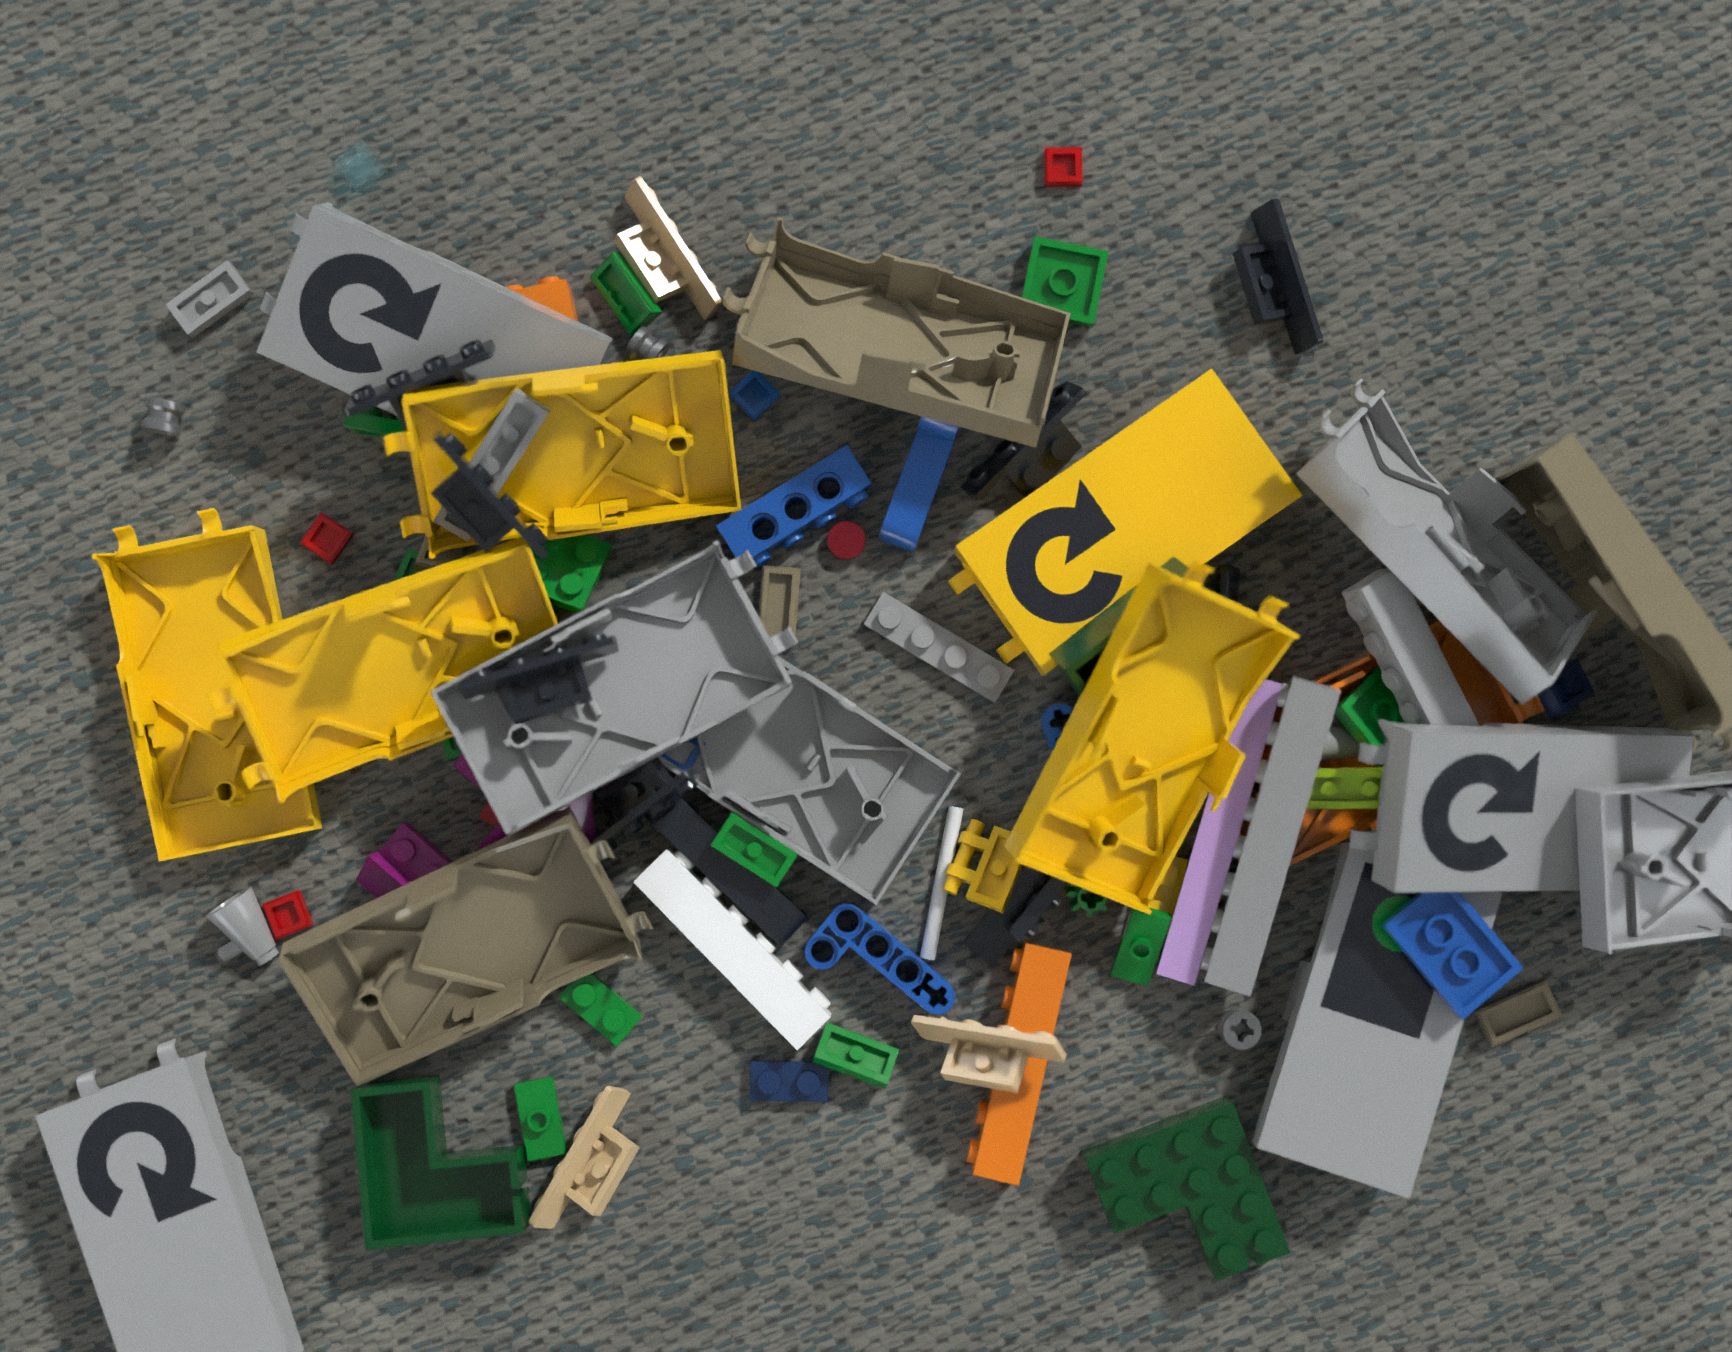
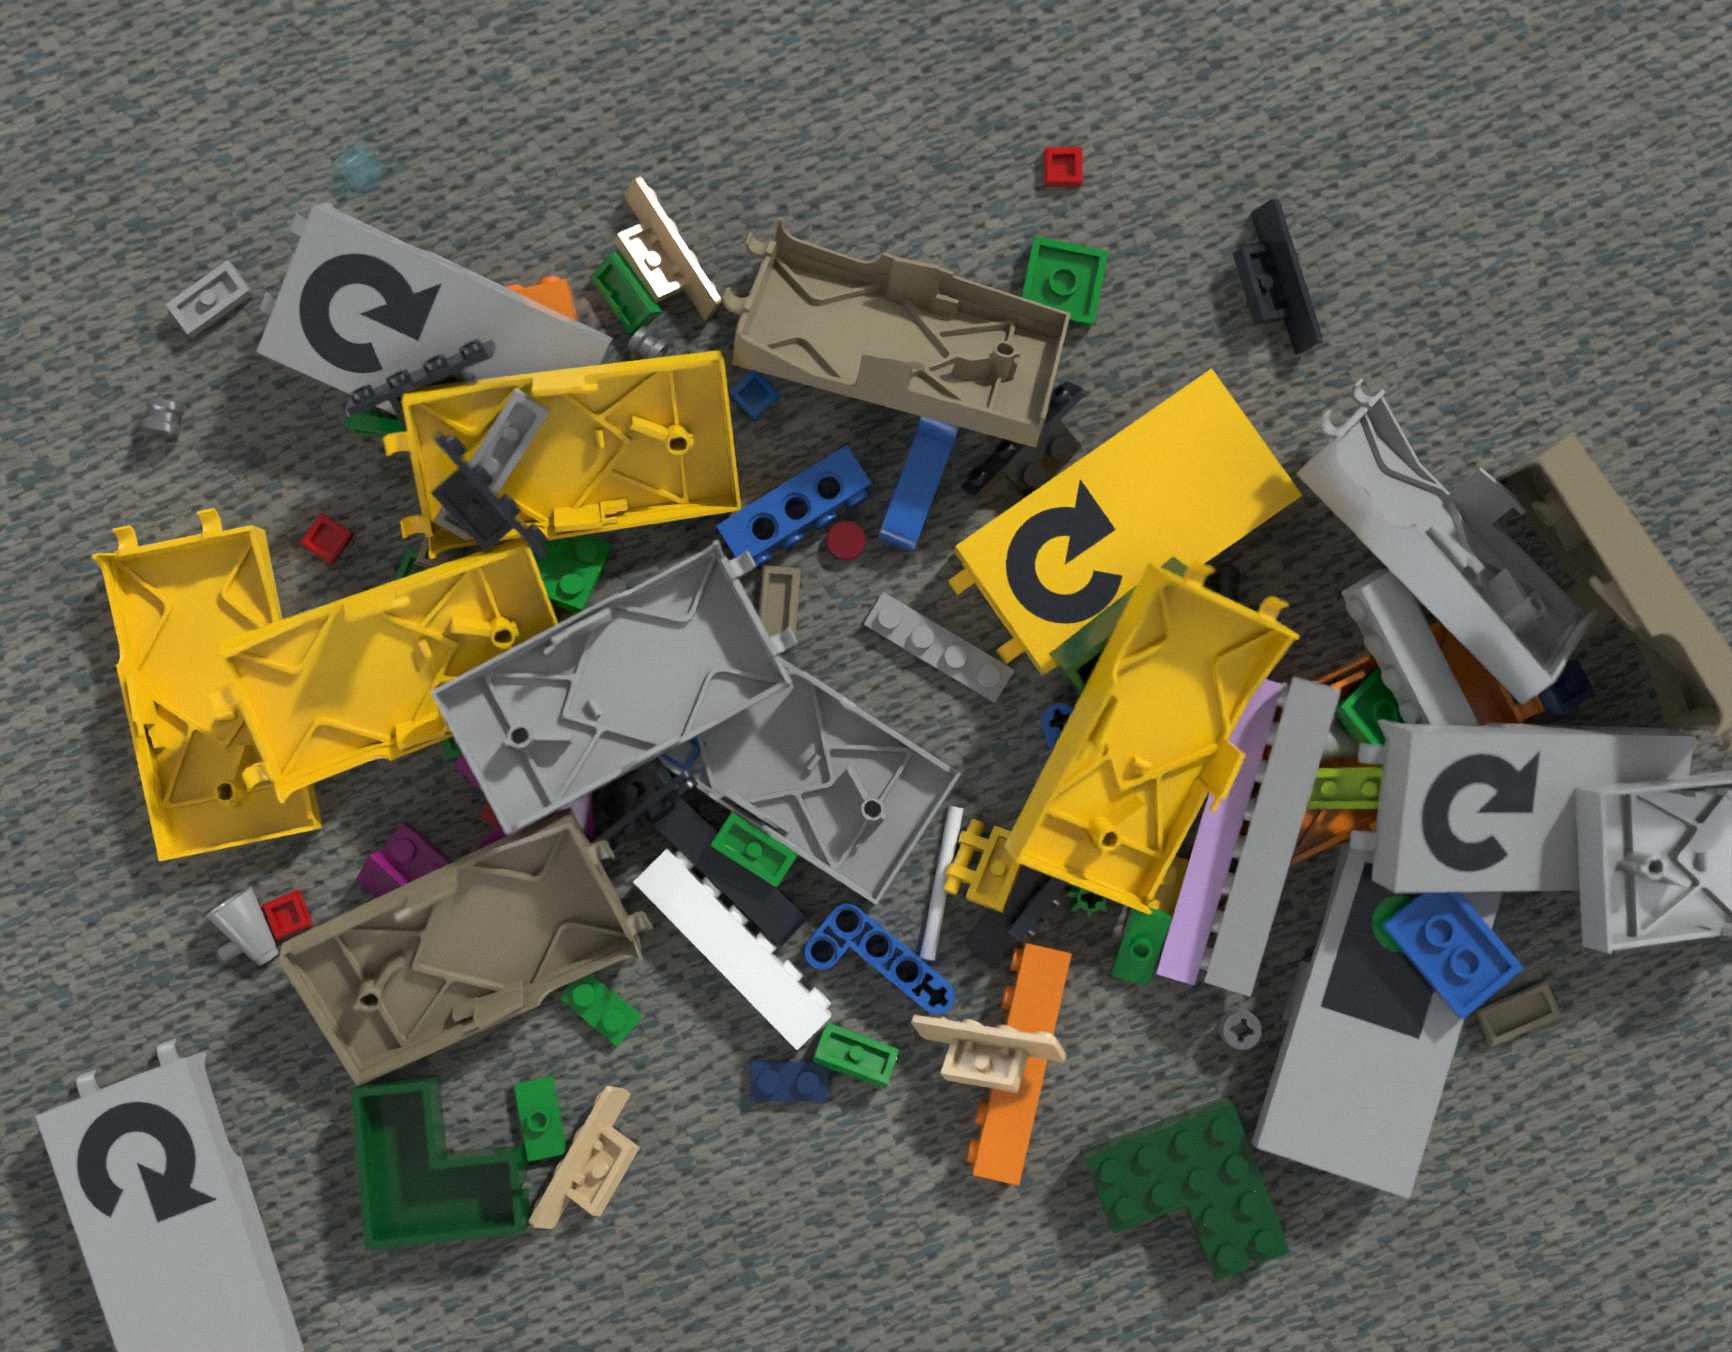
(545, 683): black bracket -> none

